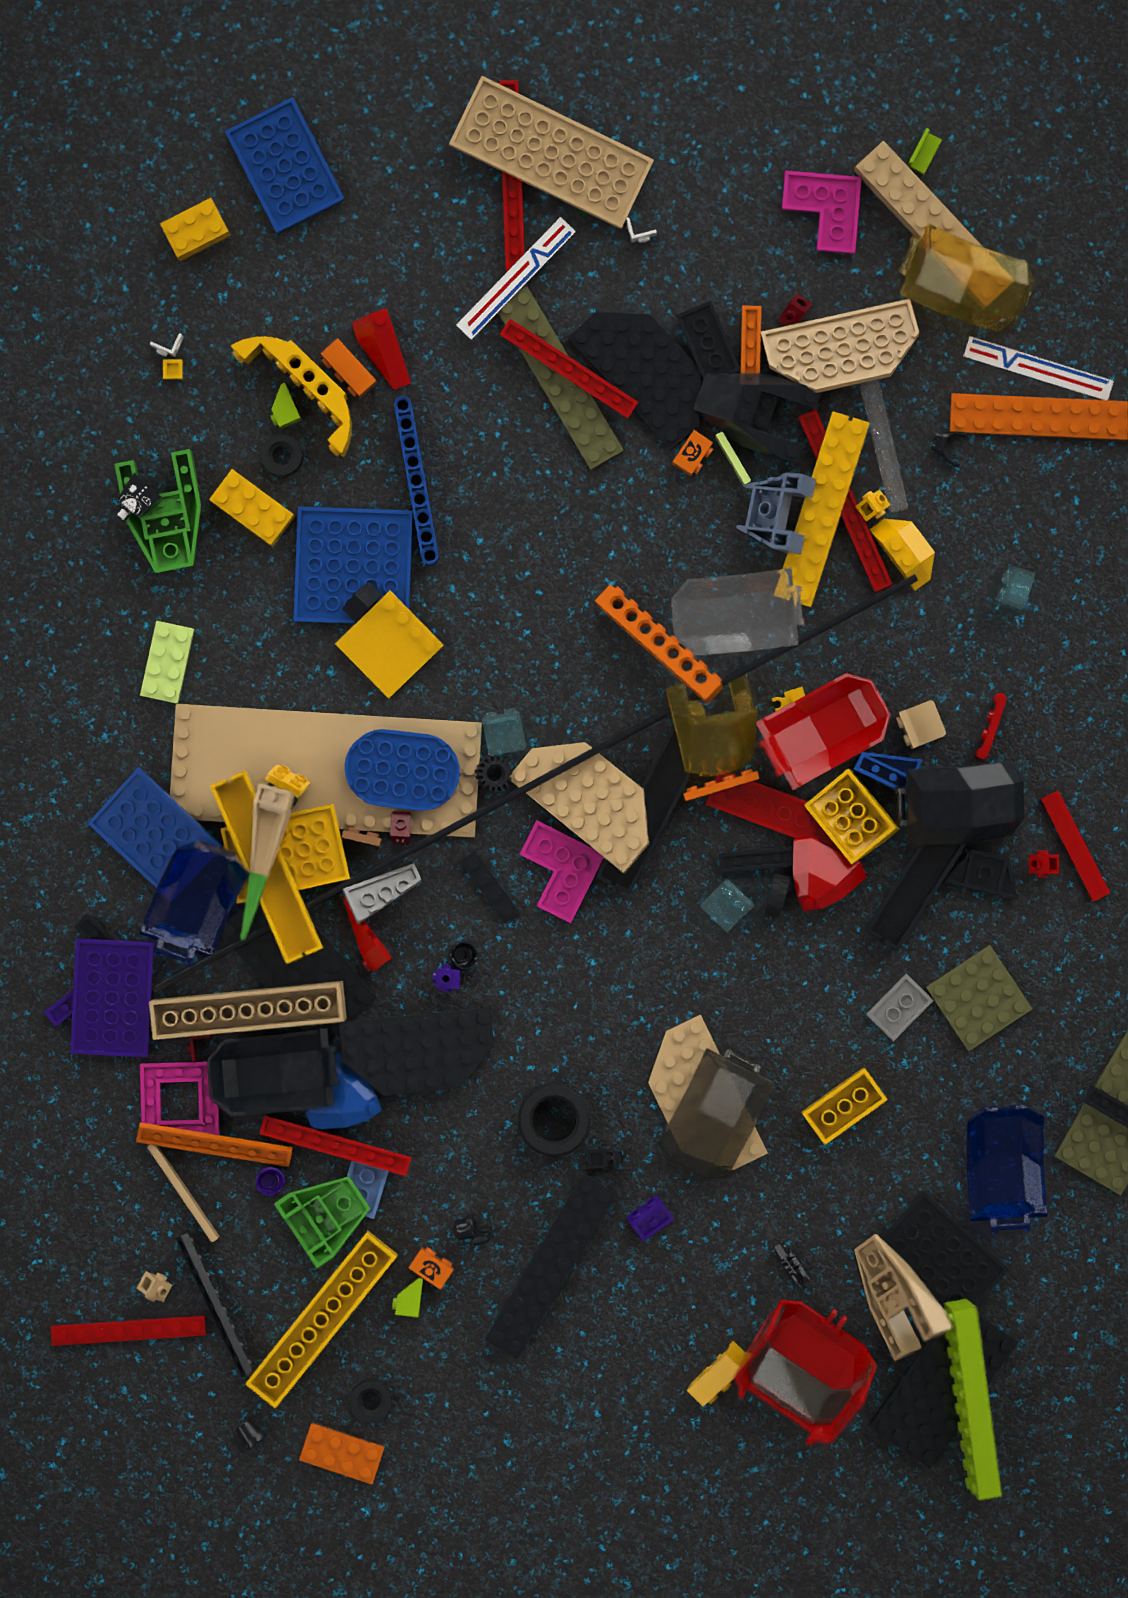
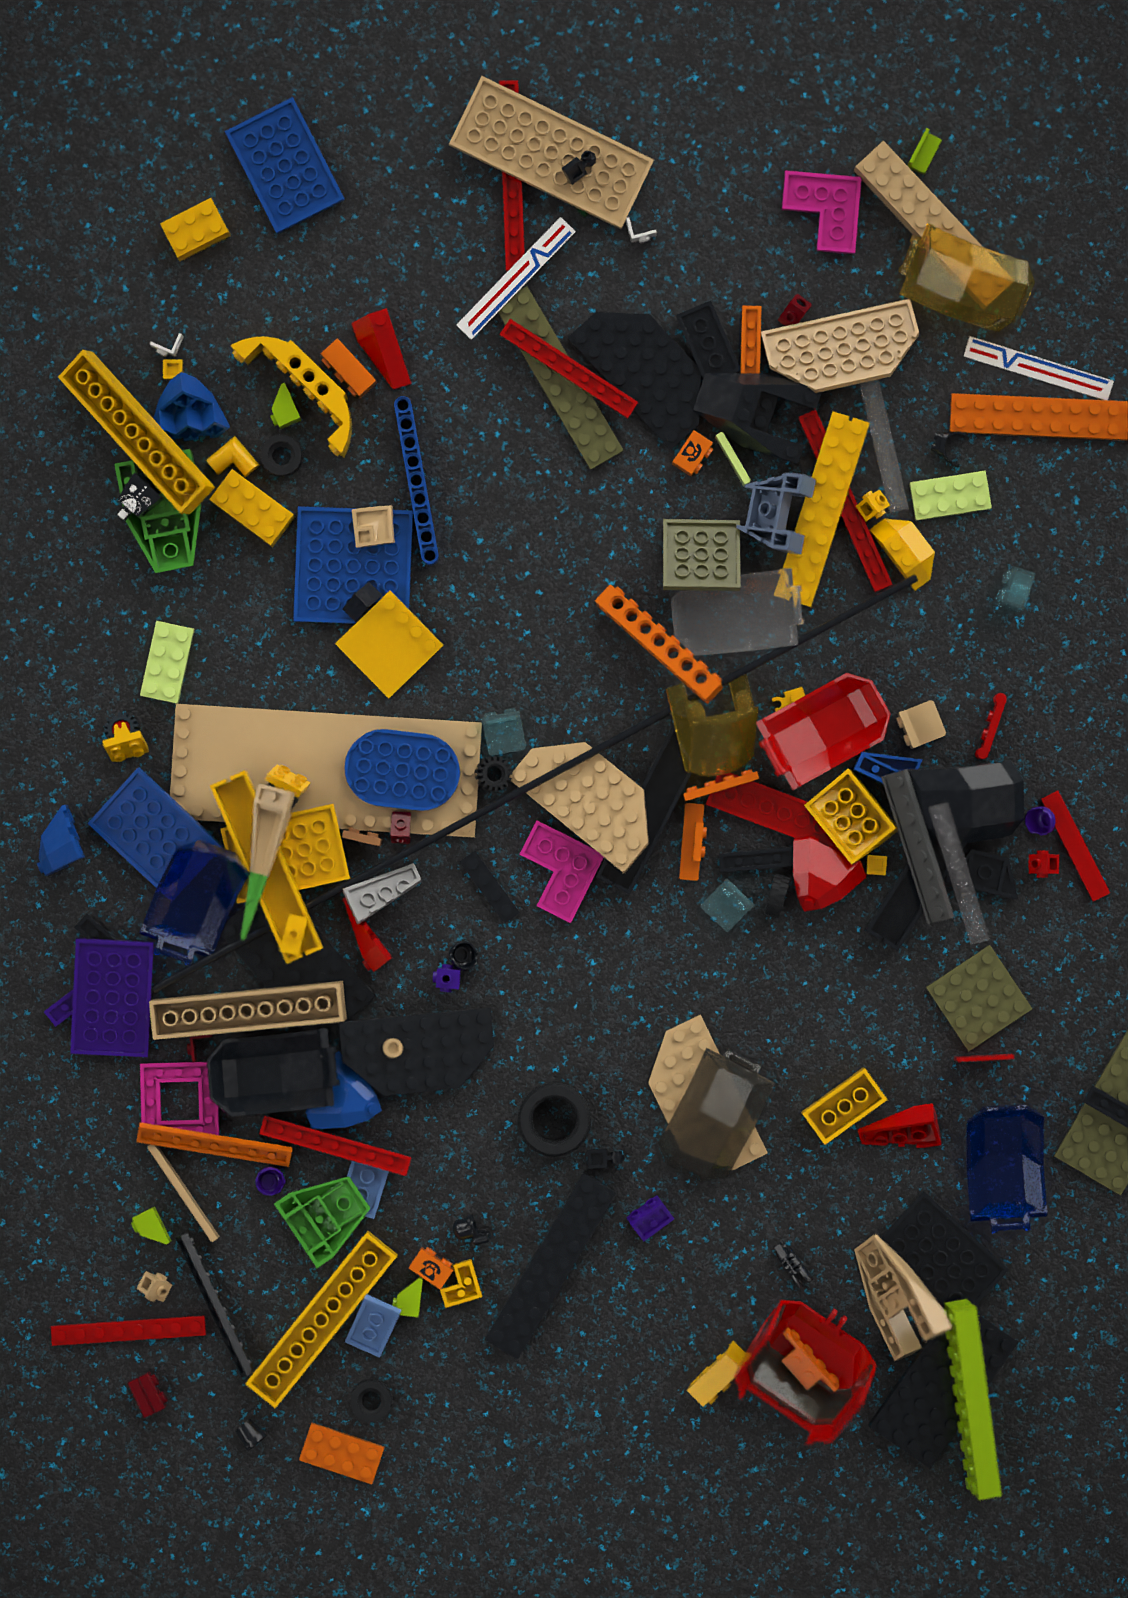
(59, 843): none -> blue brick
(123, 738): none -> yellow plate
(136, 432): none -> yellow brick
(147, 1394): none -> dark red brick
(151, 1226): none -> lime slope
(189, 410): none -> blue brick
(233, 453): none -> yellow brick
(293, 934): none -> yellow plate
(373, 526): none -> tan plate
(373, 1325): none -> medium blue plate
(392, 1048): none -> tan tile
(467, 1286): none -> yellow brick
(576, 168): none -> black plate
(692, 847): none -> orange bracket
(701, 555): none -> olive plate
(805, 1365): none -> orange bracket
(876, 865): none -> yellow plate
(899, 1007): light grey tile -> none
(911, 1126): none -> red wedge
(917, 846): none -> dark grey plate
(950, 495): none -> yellowish green plate
(959, 873): none -> clear plate
(983, 1057): none -> red piece
(1040, 820): none -> dark purple hair

